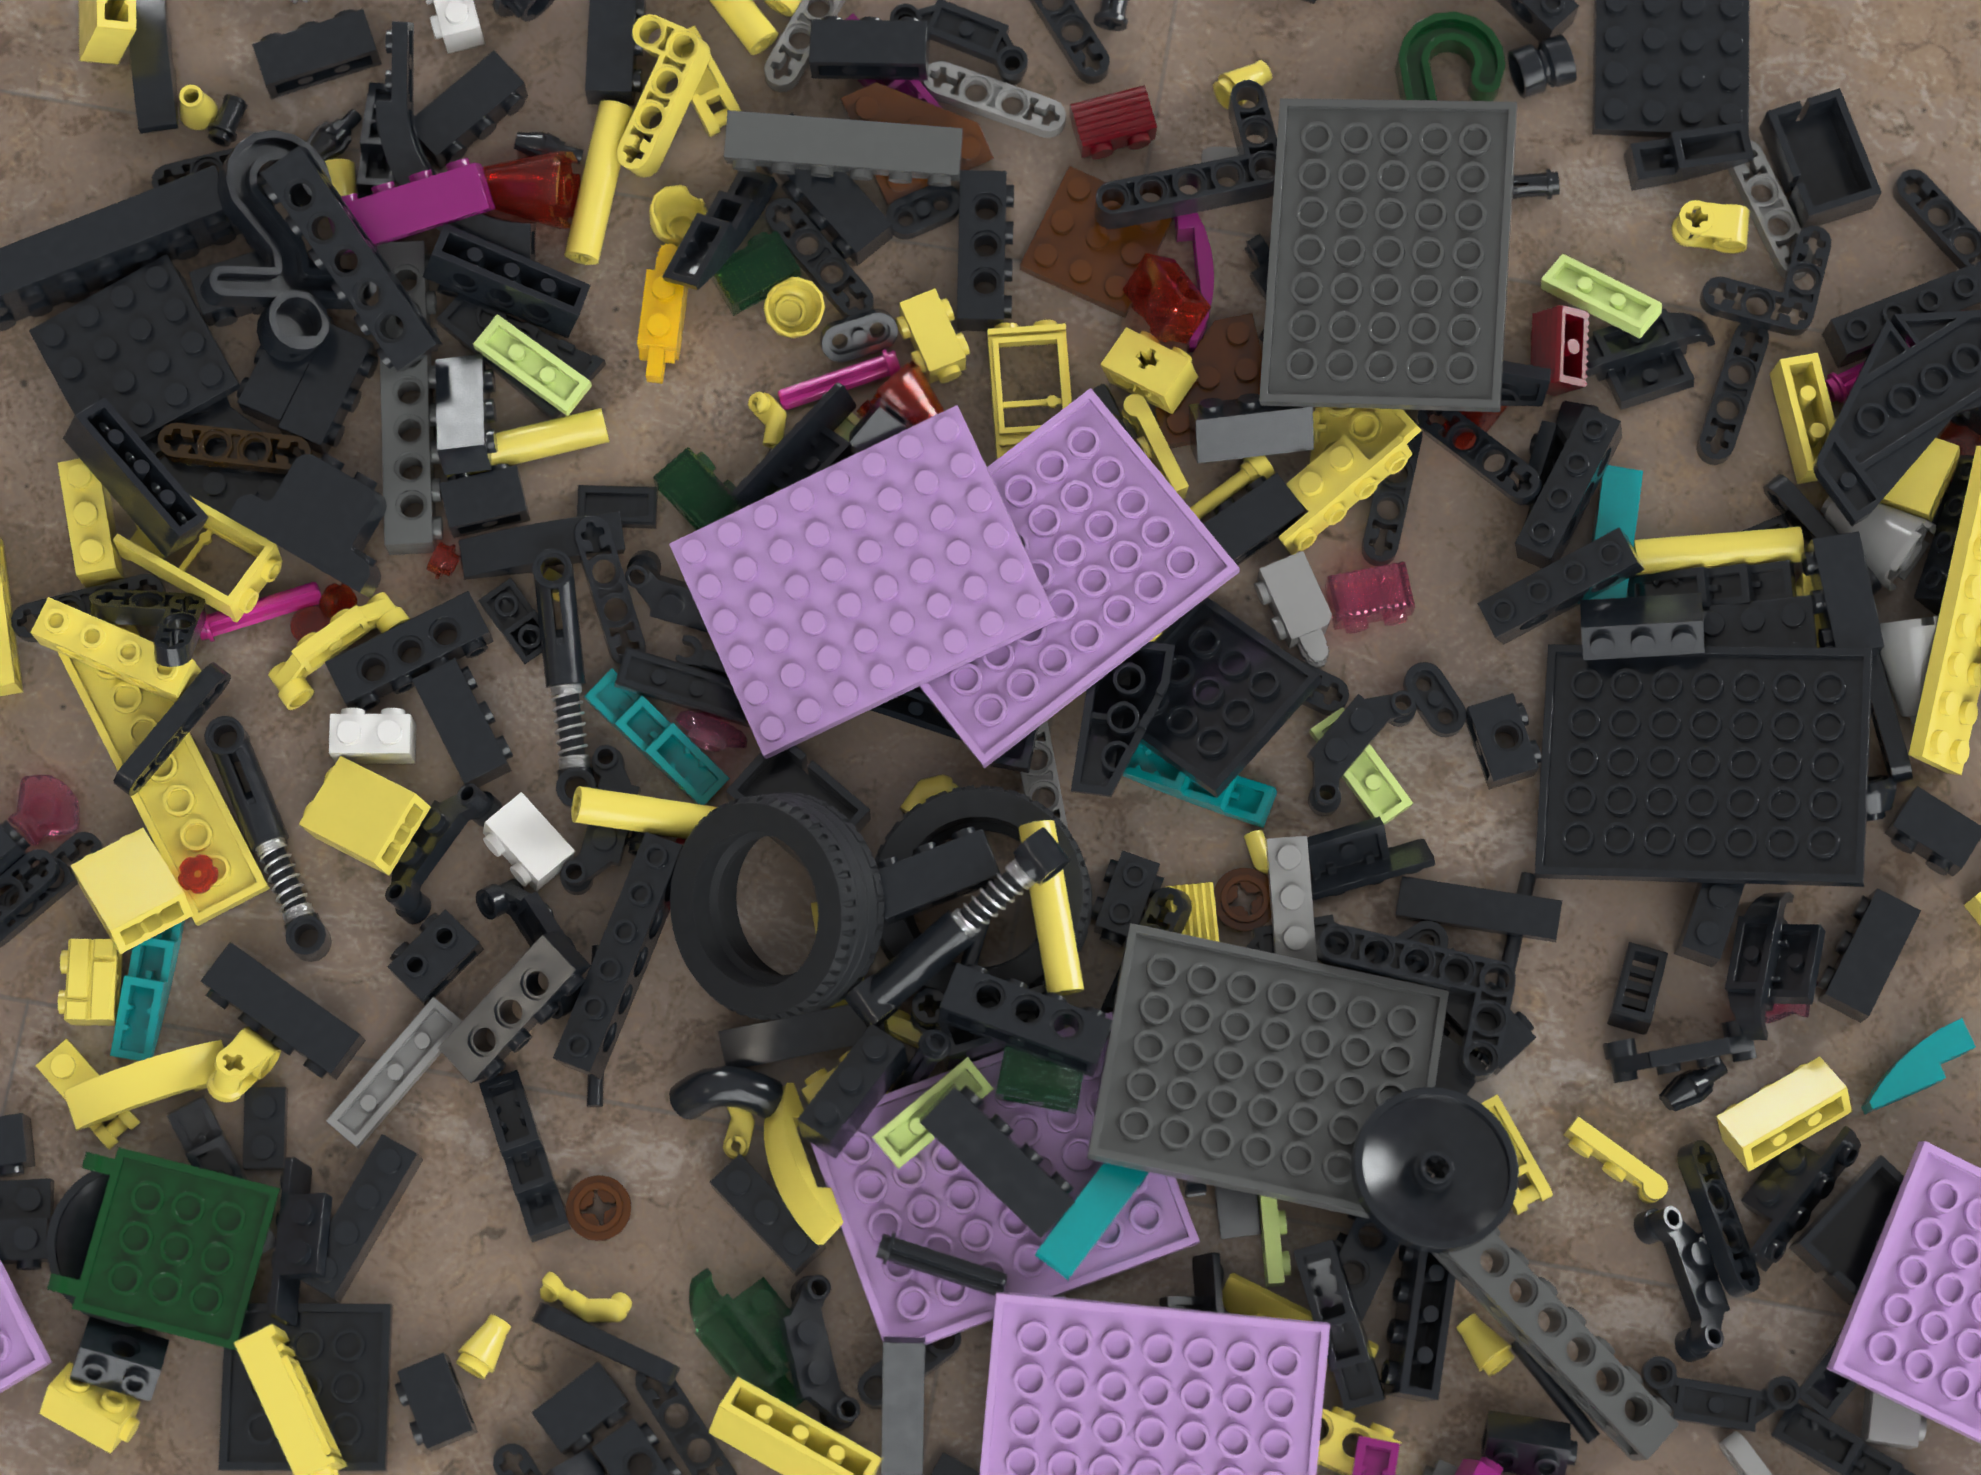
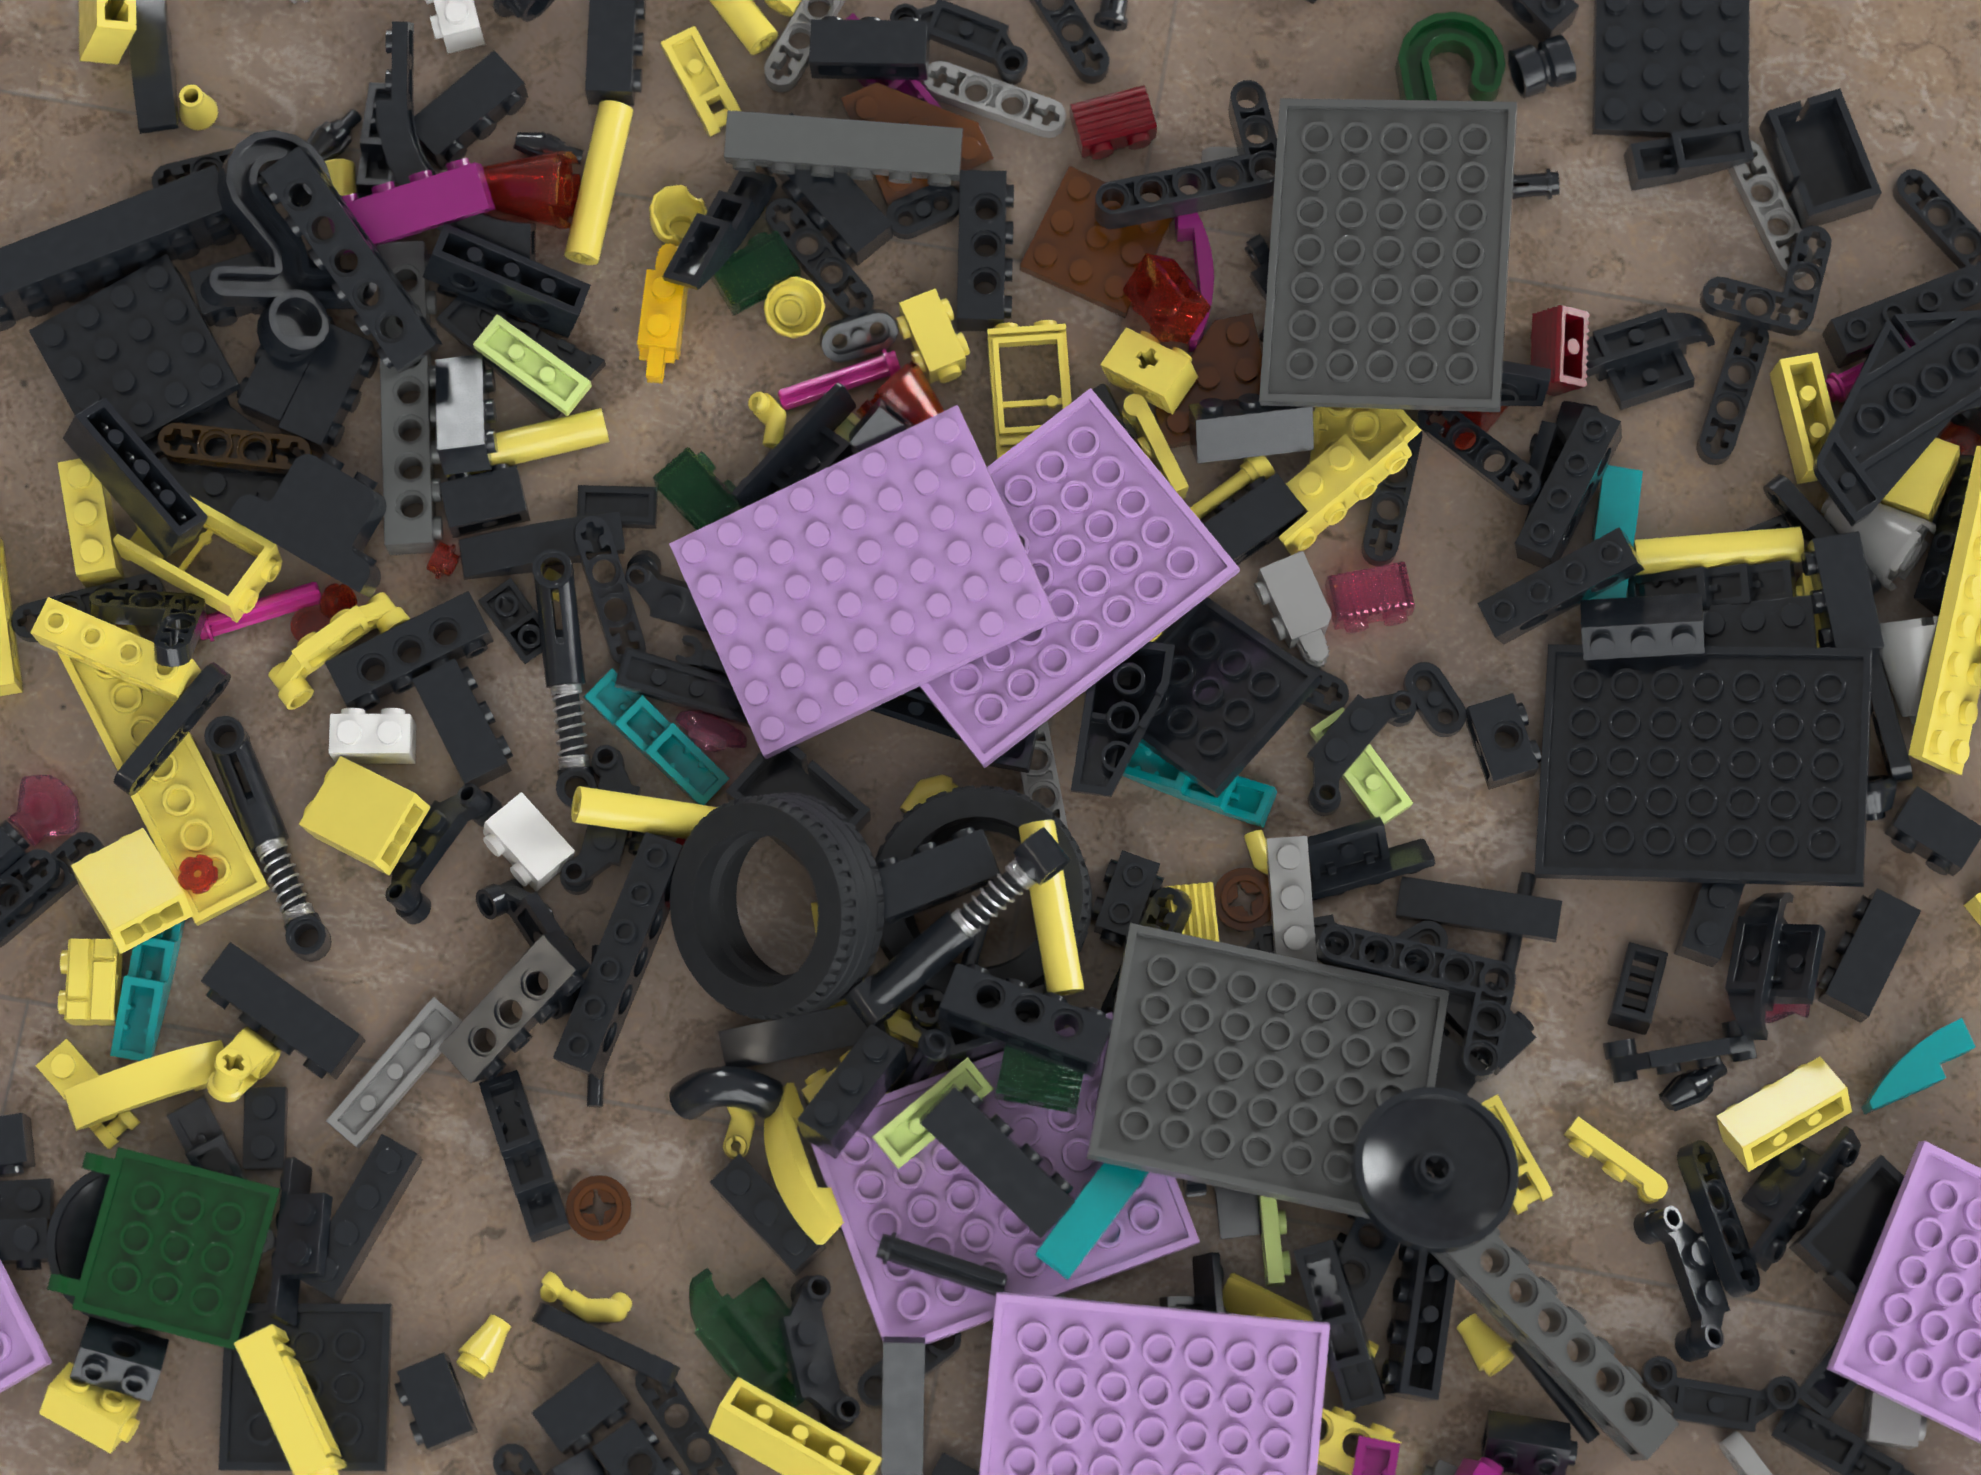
(227, 120): black pin -> none
(316, 53): black brick -> none
(434, 956): black brick -> none
(654, 97): light yellow beam -> none
(1256, 72): light yellow cone -> none
(1601, 295): yellowish green plate -> none
(1714, 226): light yellow piece -> none

